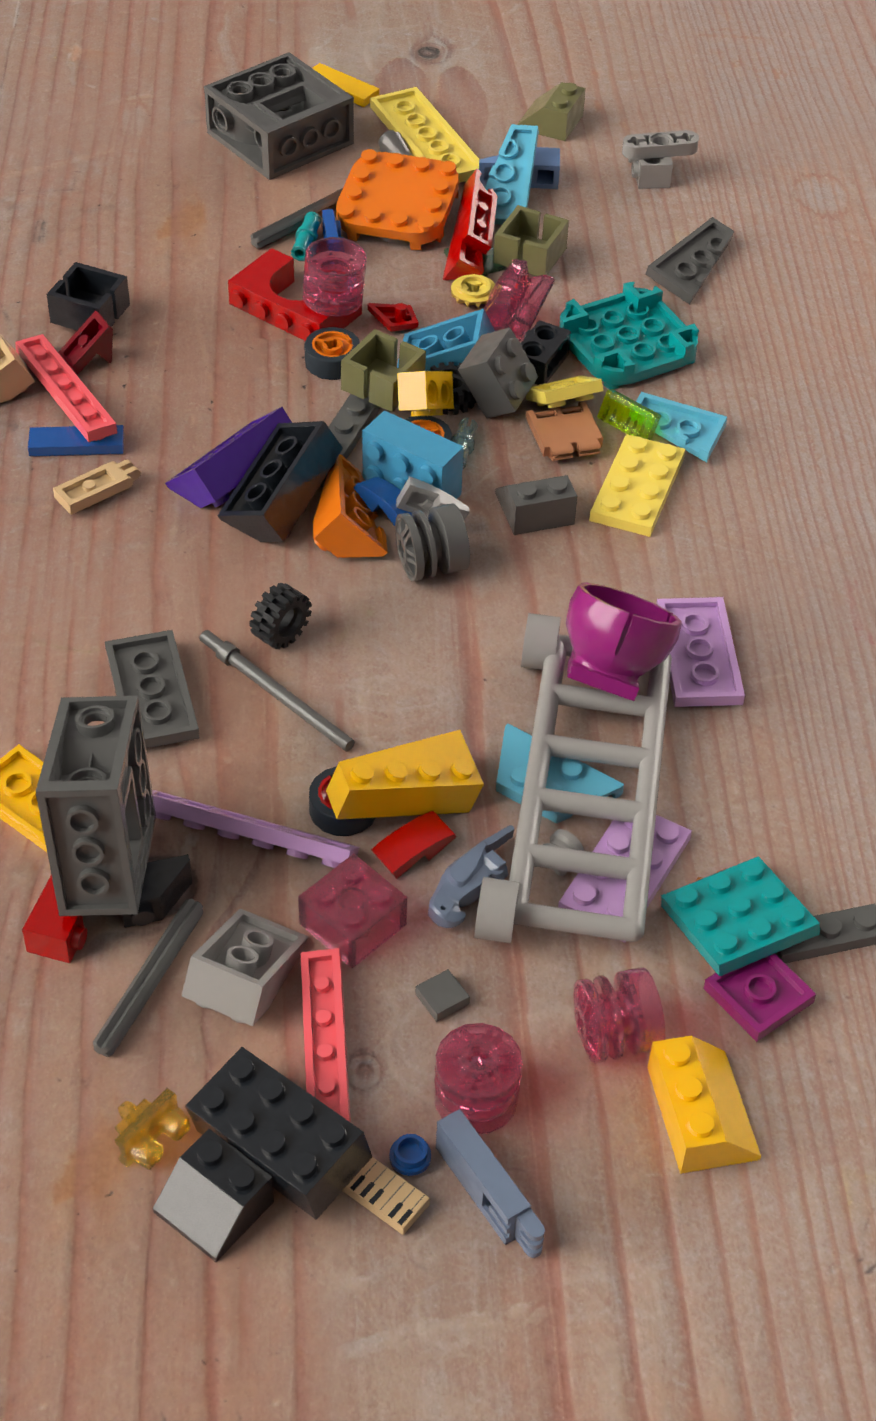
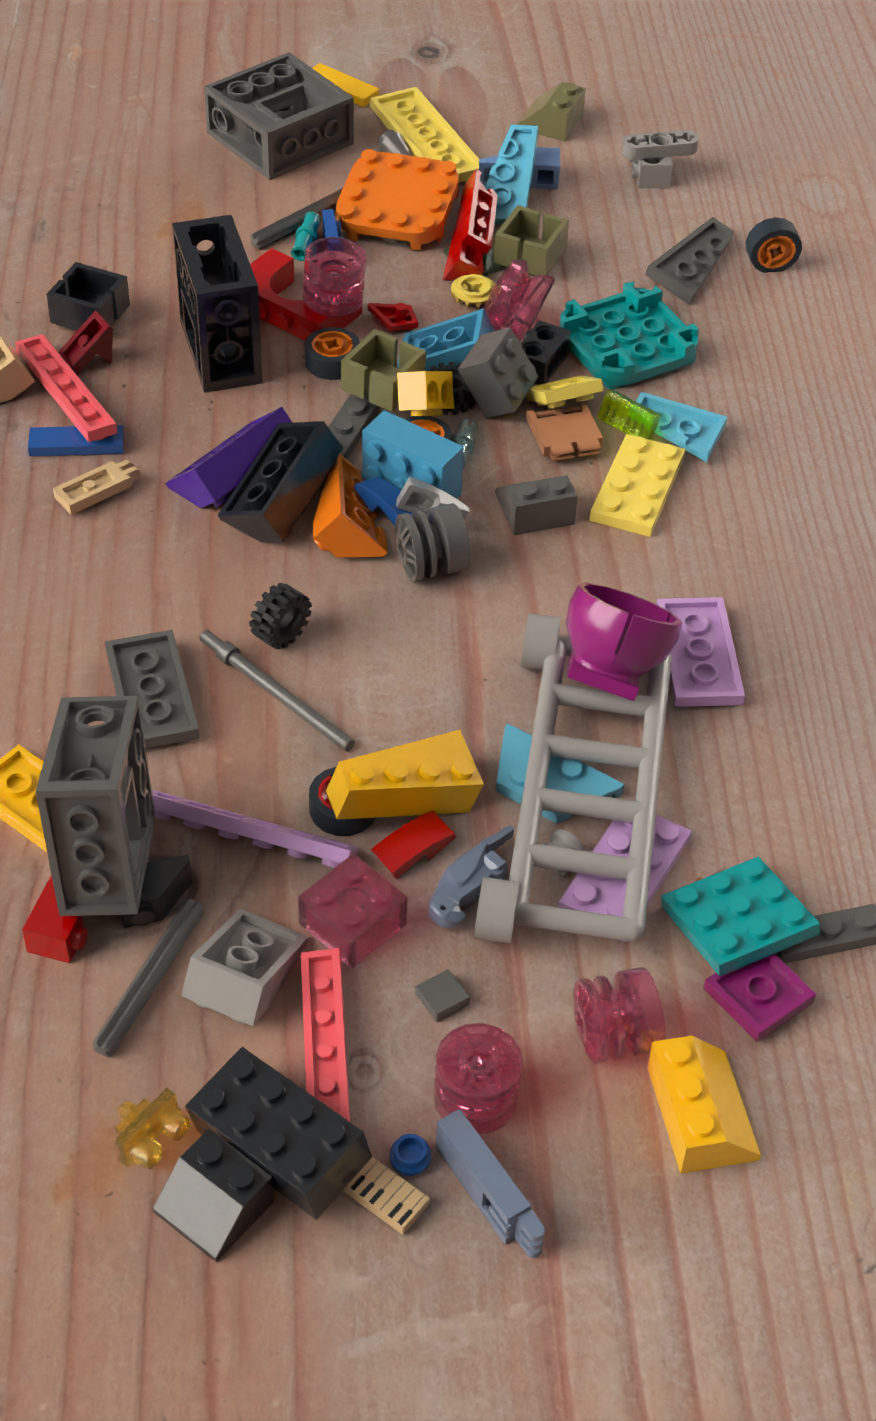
(218, 303): none -> black piece
(773, 245): none -> black wheel

